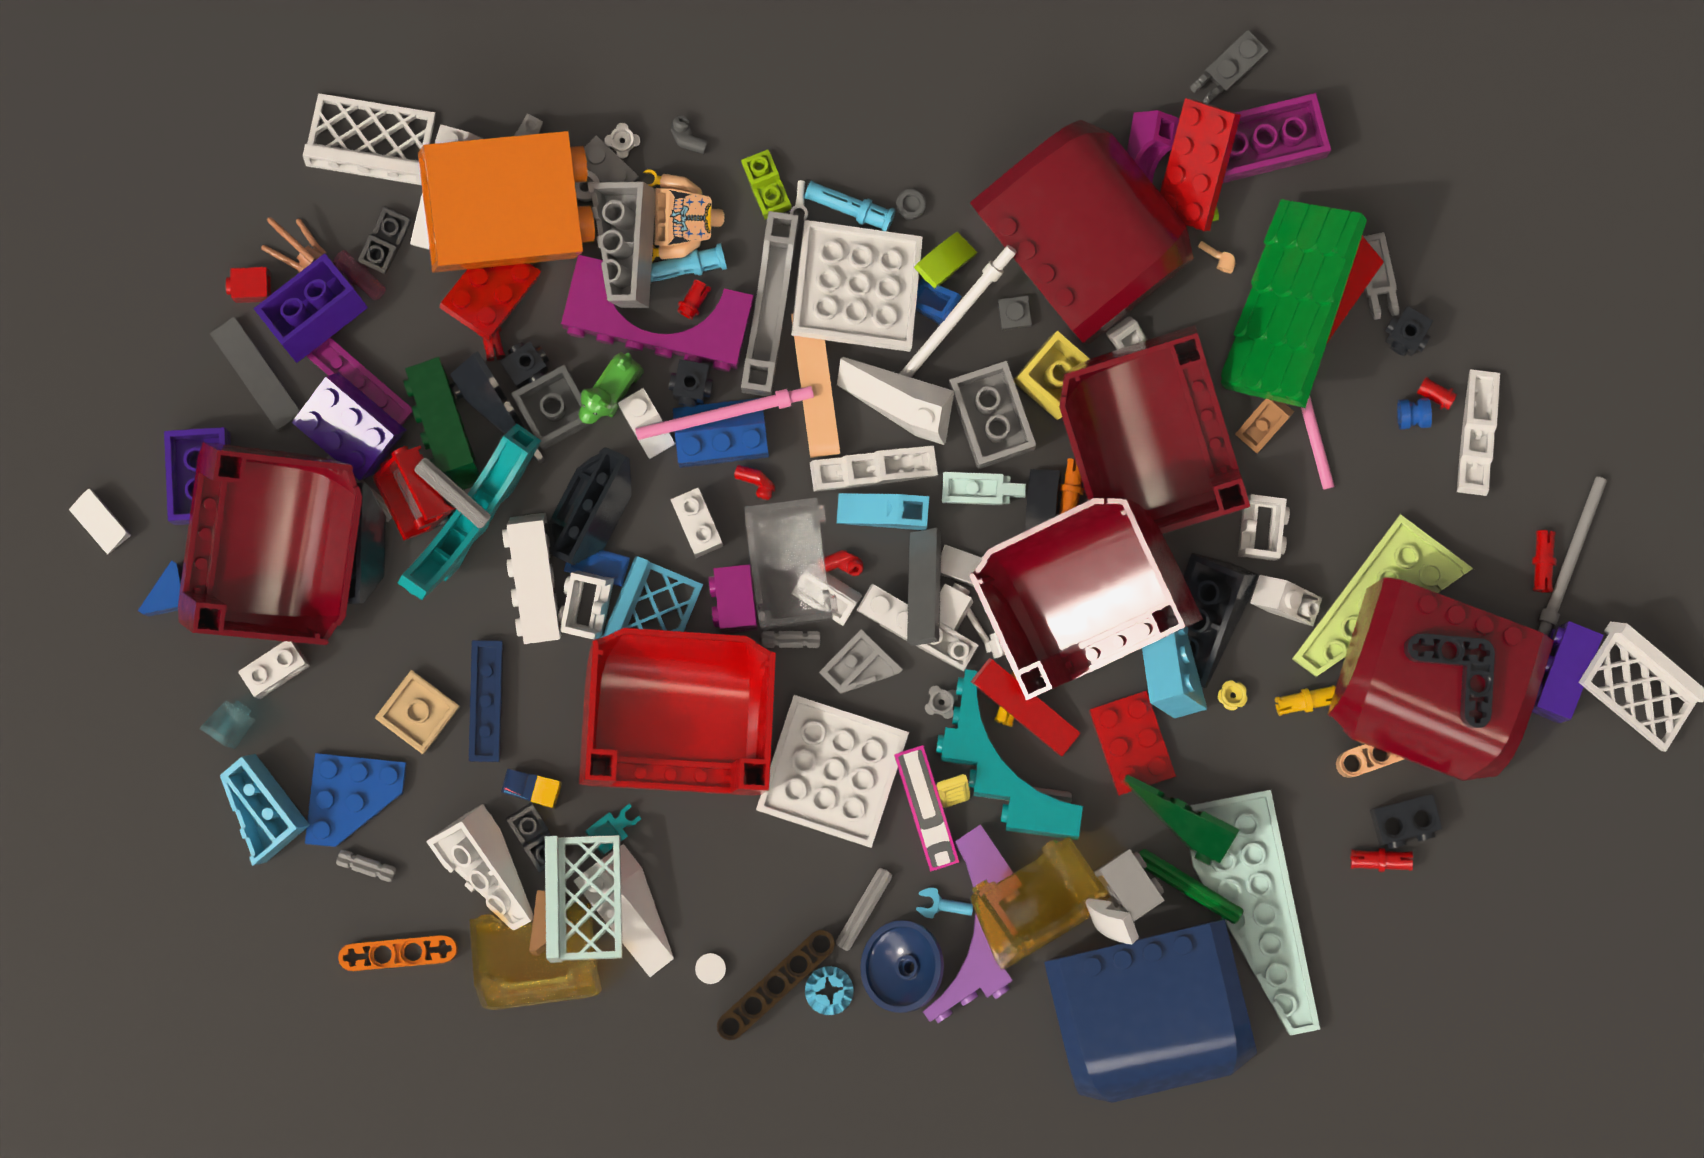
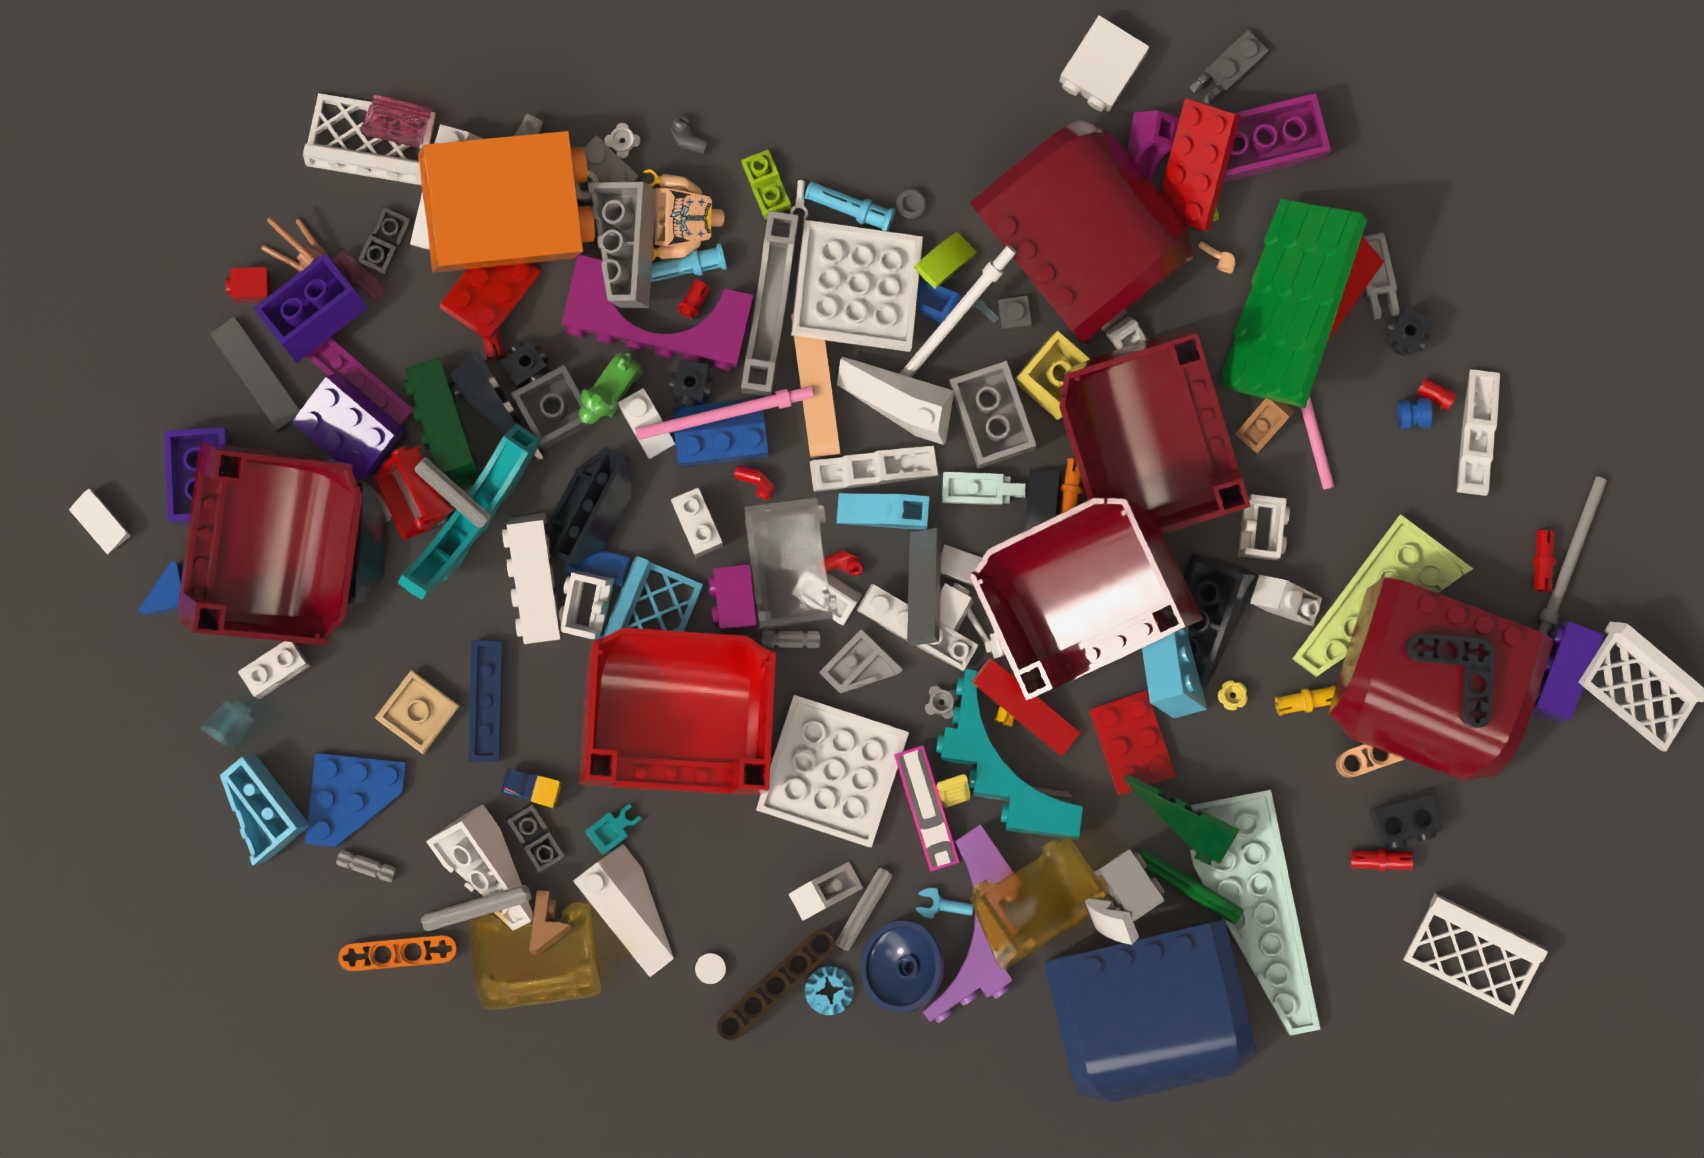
(396, 121): none -> clear pink plate
(476, 908): none -> light grey axle
(556, 898): light aqua fence -> none
(825, 891): none -> white slope
(981, 306): none -> clear light blue hand
(1103, 65): none -> white brick
(1486, 929): none -> white fence

